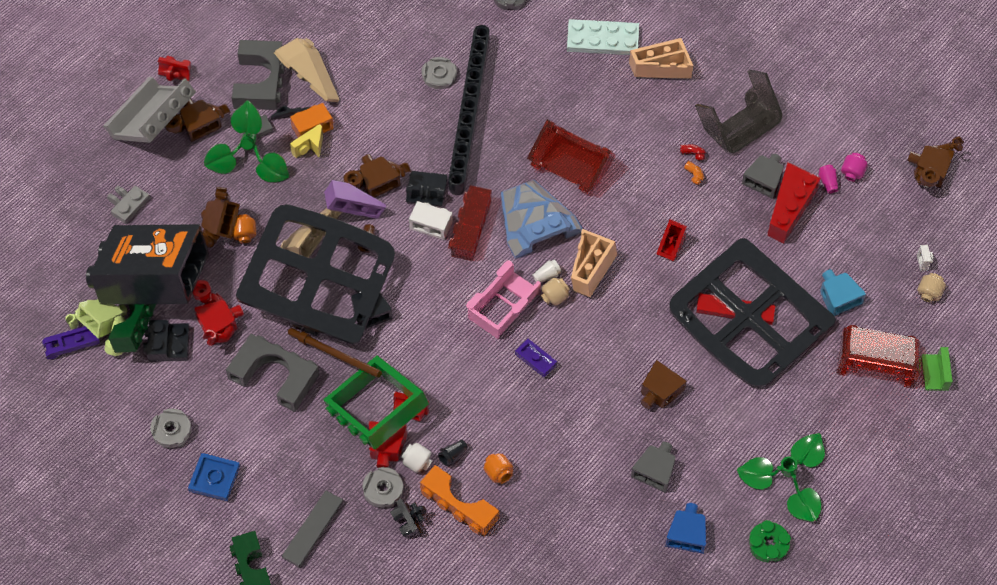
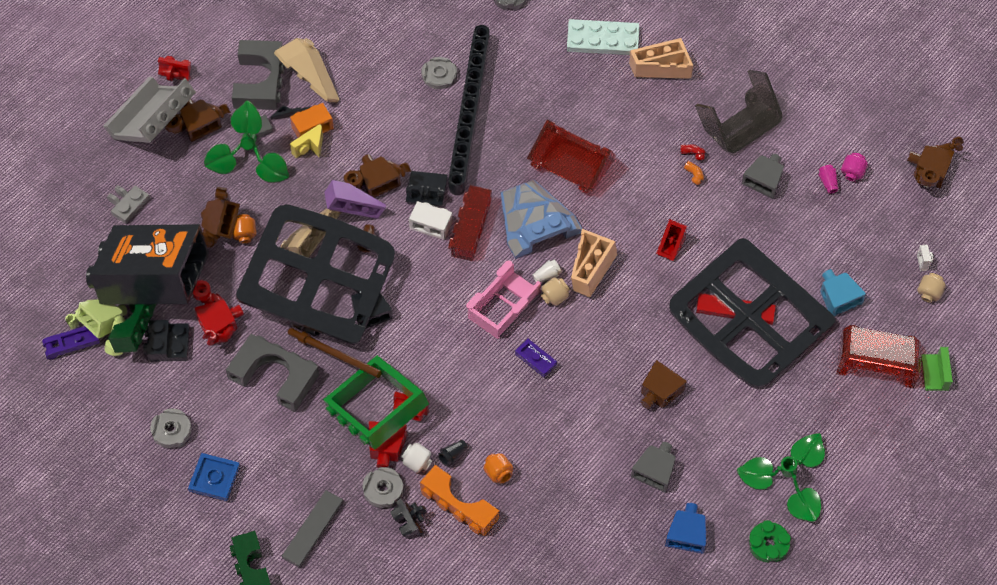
(793, 198): red wedge -> none

